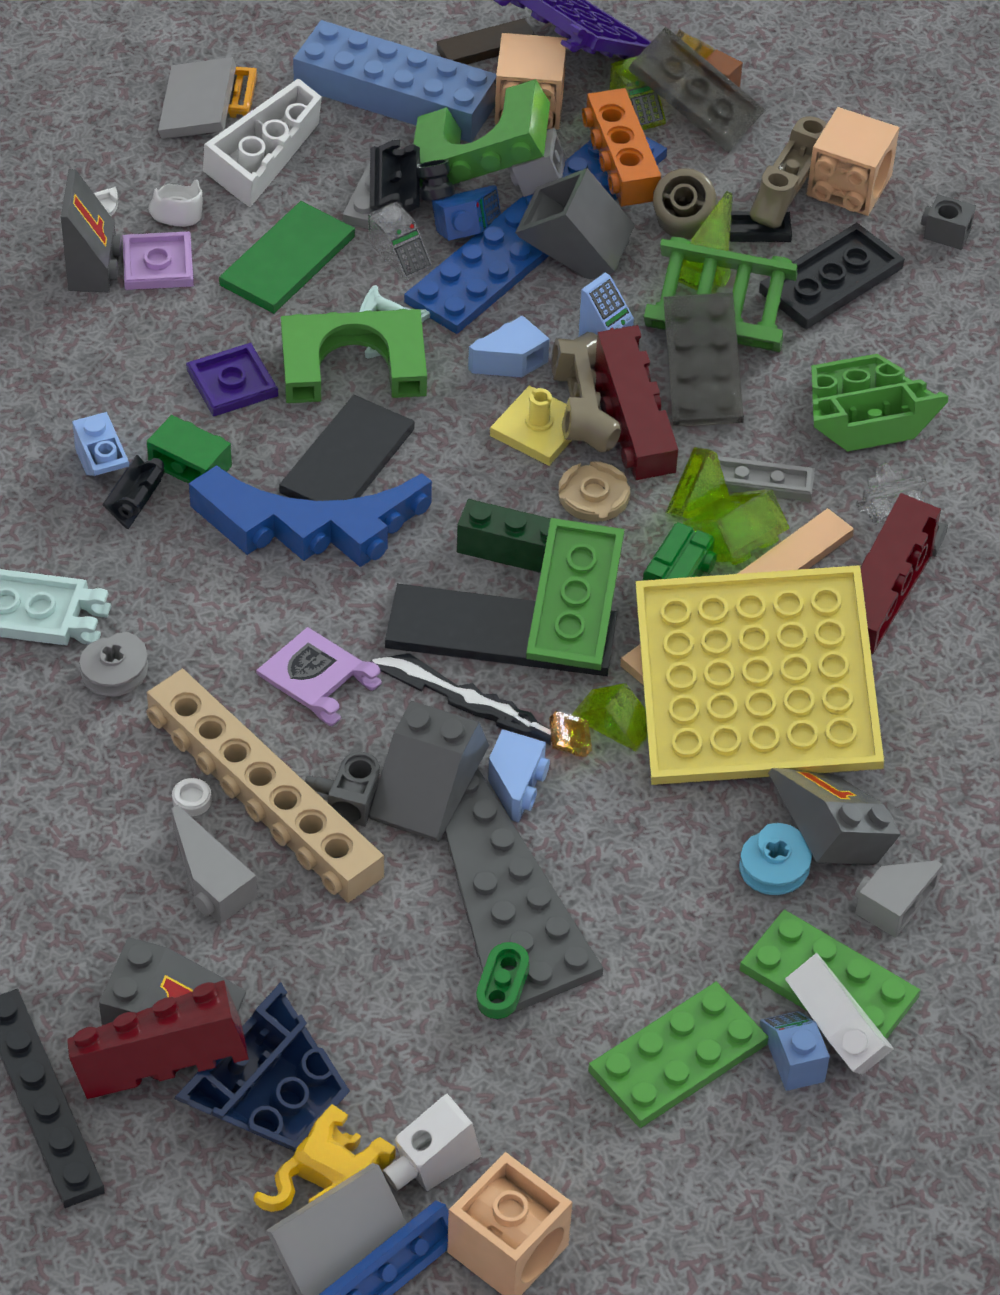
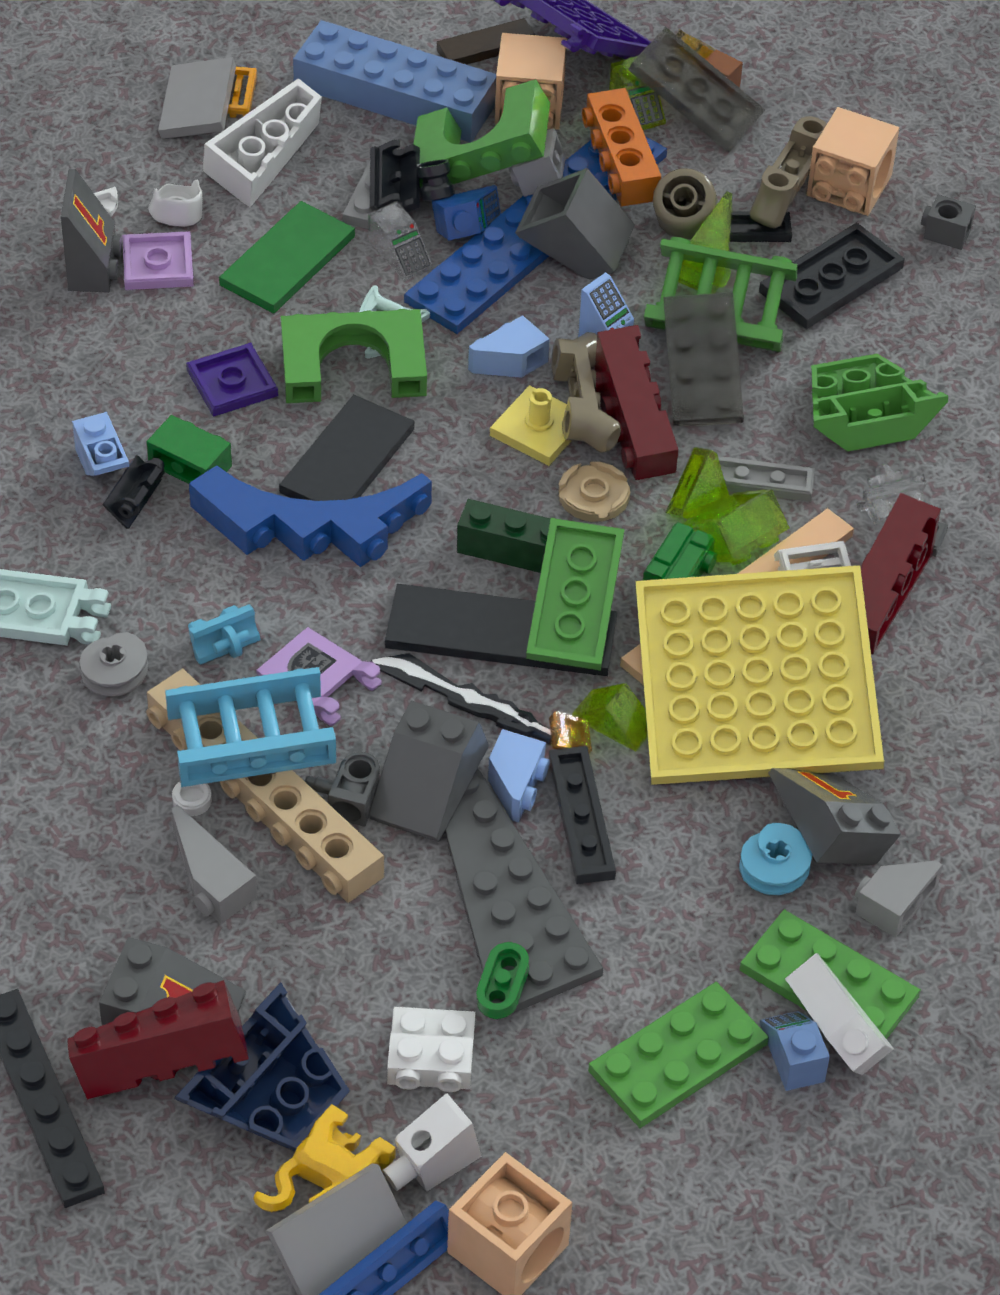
(224, 634): none -> medium azure hips
(254, 756): none -> medium azure fence
(431, 1048): none -> white plate
(582, 815): none -> black plate
(785, 555): none -> white tile

